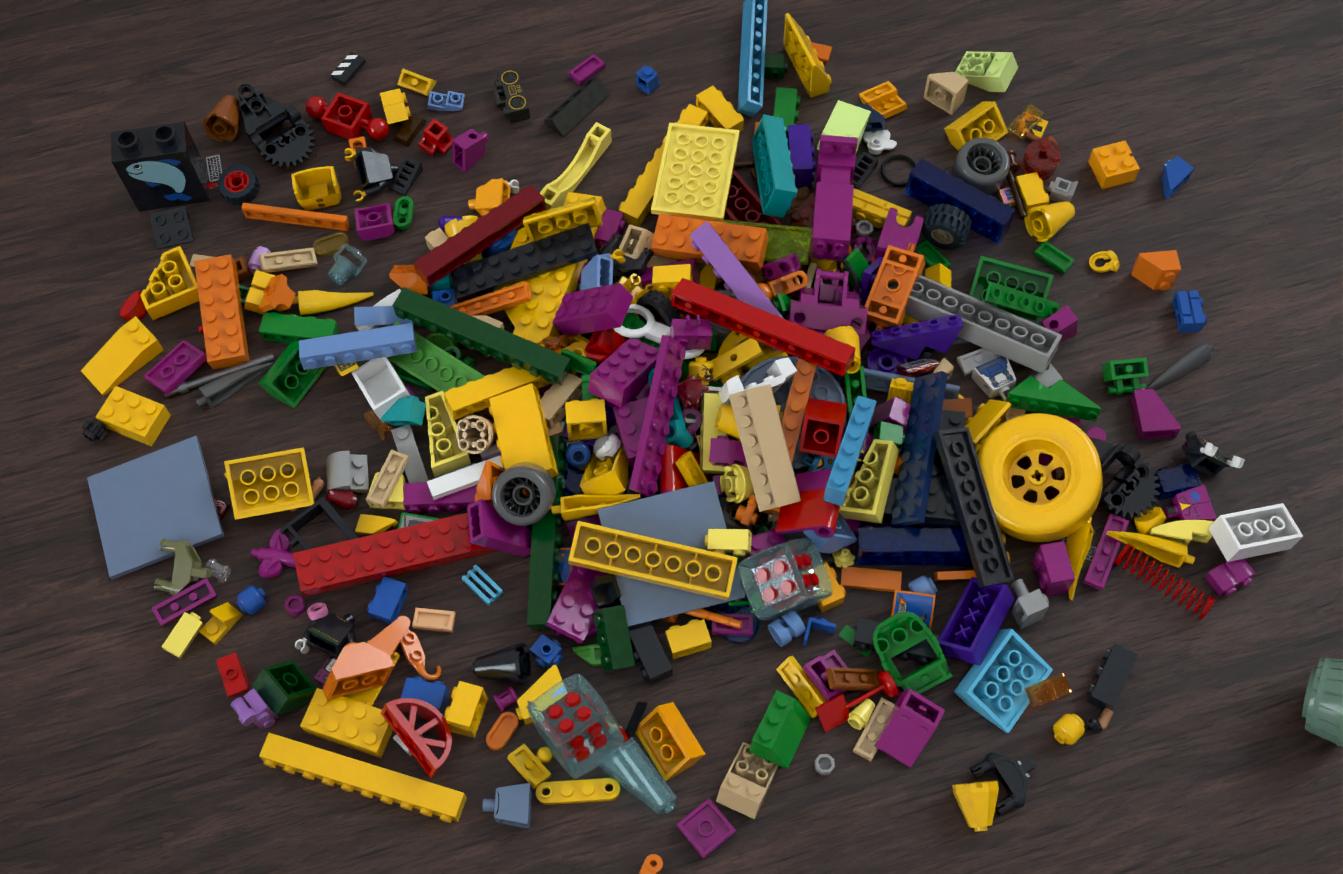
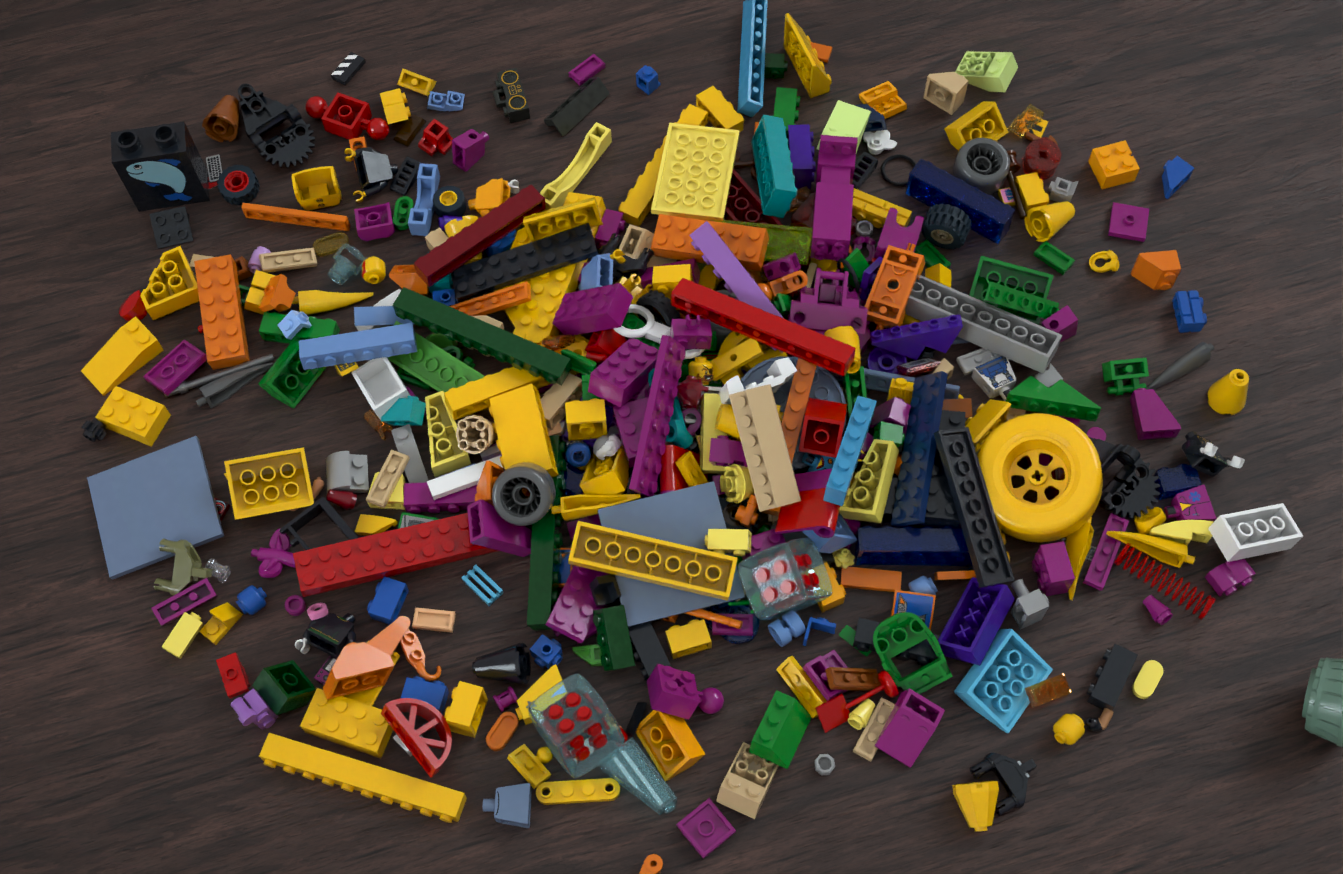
(293, 323): none -> light blue bracket
(373, 270): none -> yellow head
(422, 214): none -> medium blue arch
(449, 201): none -> black wheel
(677, 693): none -> magenta brick
(1128, 222): none -> magenta plate
(1147, 679): none -> light yellow tile
(1159, 612): none -> magenta cone
(1229, 393): none -> yellow cone

